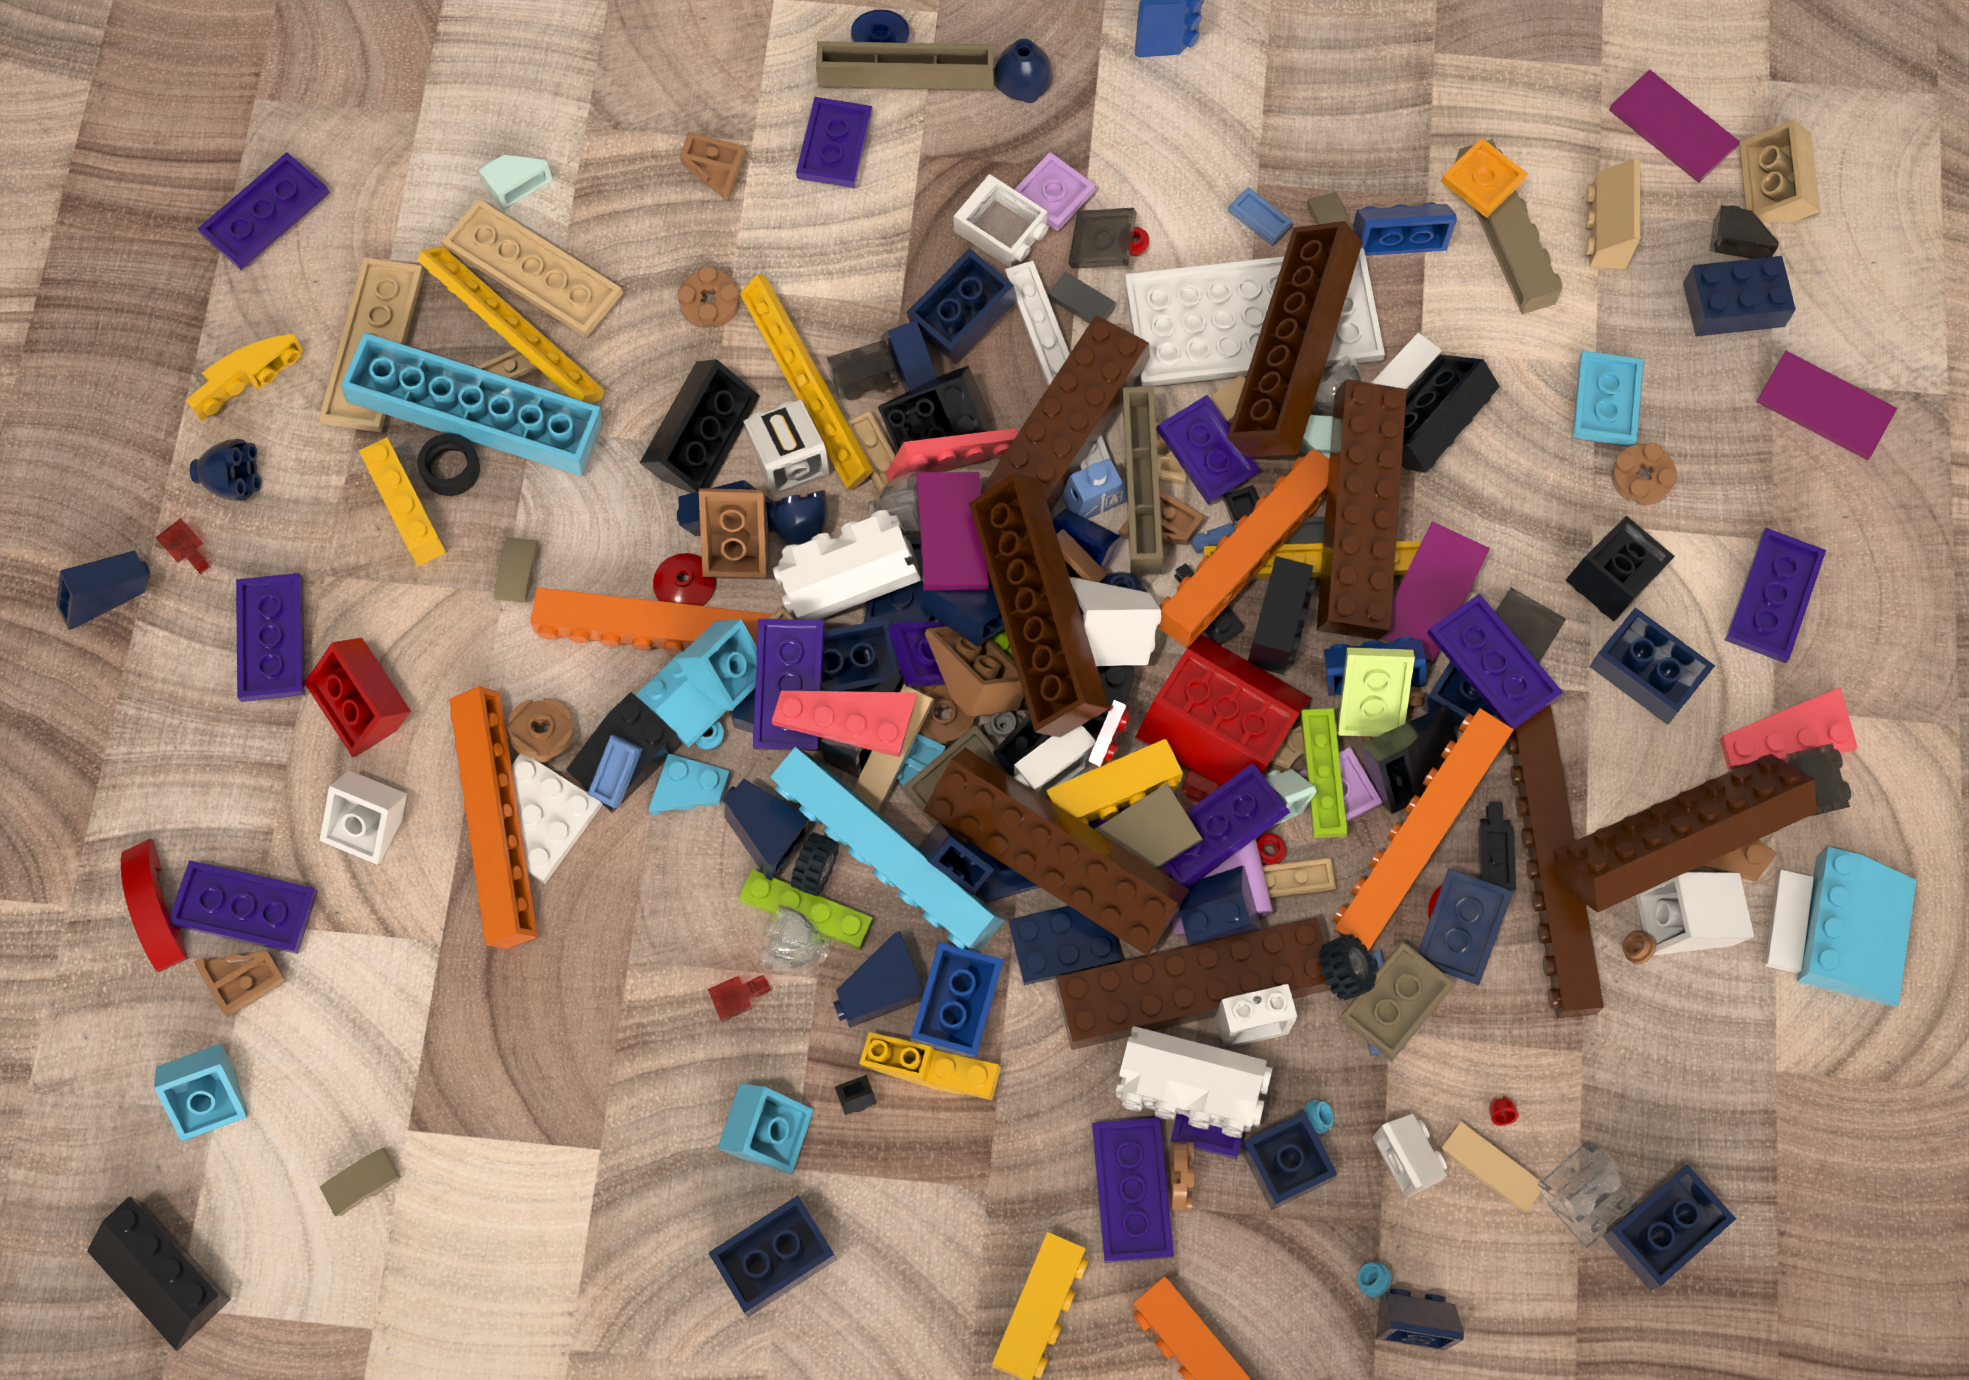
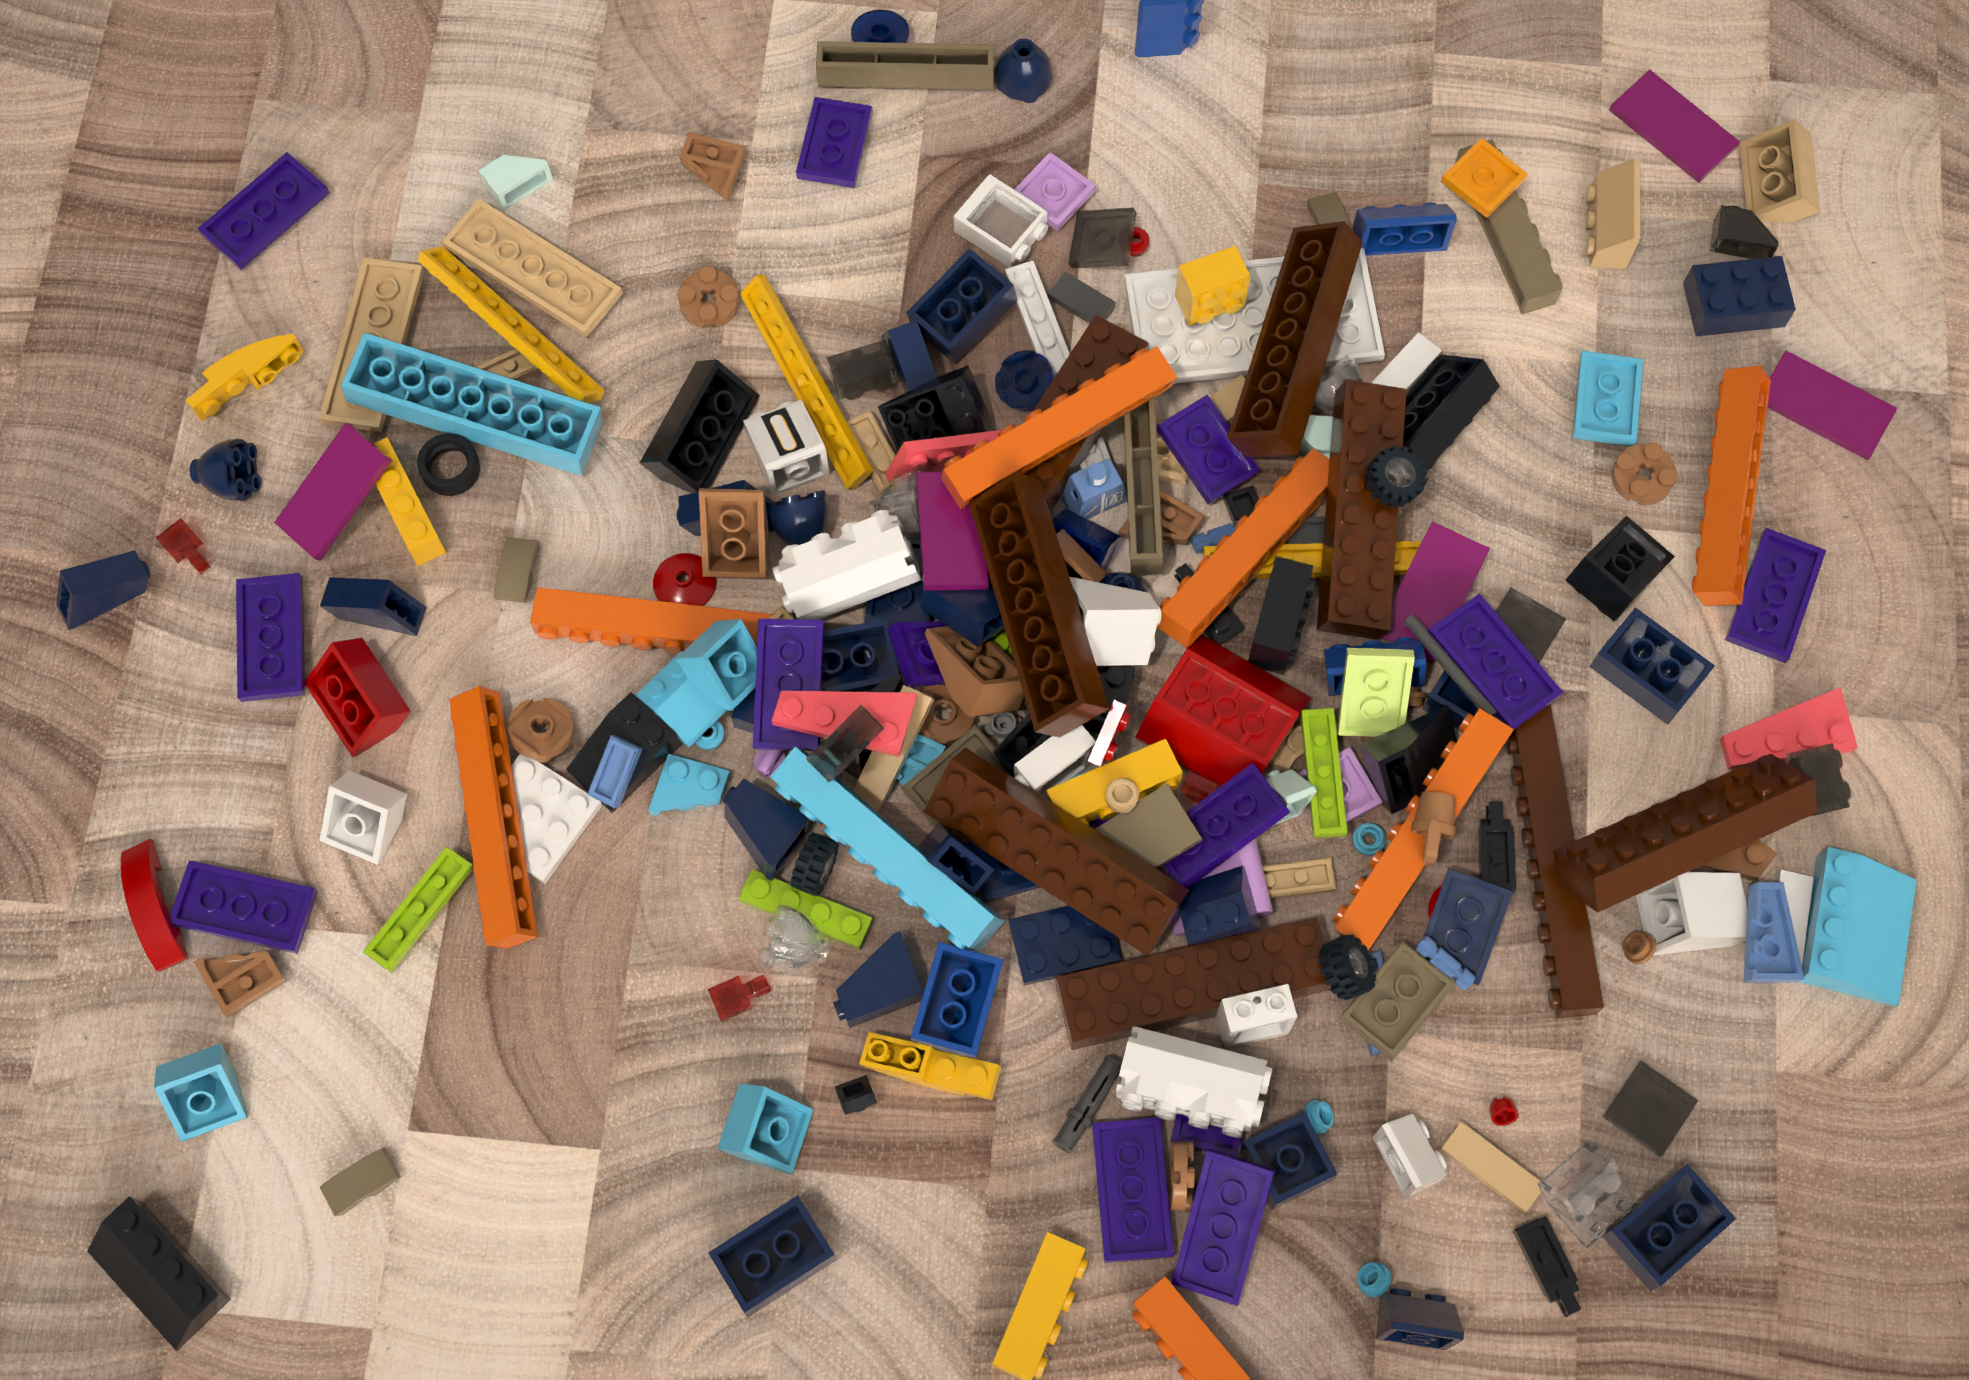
(333, 491): none -> magenta tile
(373, 604): none -> dark blue slope
(418, 909): none -> lime plate
(768, 761): none -> lavender plate
(845, 743): none -> clear smoke slope
(1024, 379): none -> clear blue tile
(1059, 426): none -> orange brick
(1080, 1116): none -> dark grey pin
(1122, 795): none -> tan tile
(1212, 286): none -> yellow brick
(1223, 1227): none -> dark purple plate
(1260, 216): medium blue tile -> none
(1274, 841): red plate -> none
(1372, 830): none -> medium azure plate
(1407, 474): none -> black wheel
(1435, 821): none -> medium nougat piece
(1445, 962): none -> medium blue axle
(1449, 665): none -> dark grey bar
(1549, 1264): none -> black hinge
(1650, 1108): none -> clear smoke tile
(1731, 486): none -> orange brick
(1770, 937): none -> medium blue wing

